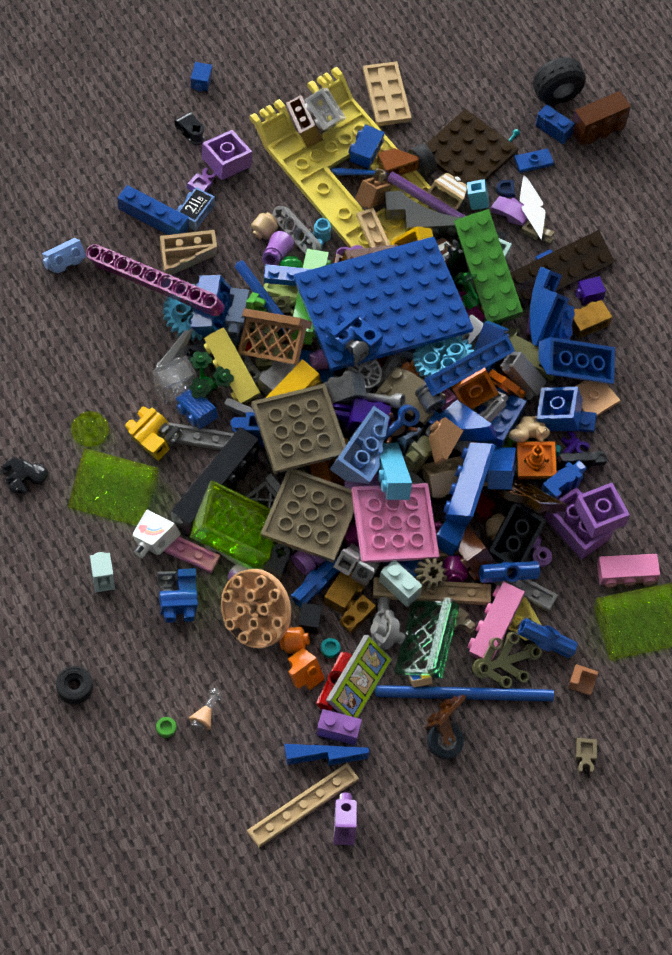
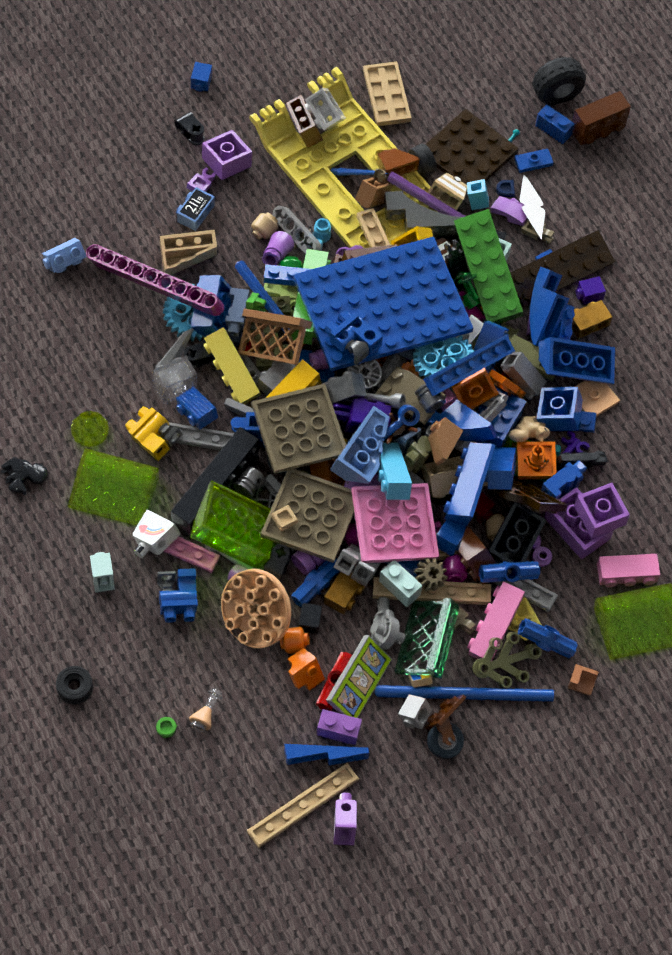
(152, 212): blue brick -> none
(202, 386): dark green plant -> none
(249, 482): none -> flat silver piece
(284, 518): none -> tan tile
(330, 648): teal tile -> none
(357, 614): pearl gold leg -> none
(366, 146): blue brick -> none
(415, 712): none -> light grey brick
(586, 752): dark tan plate -> none

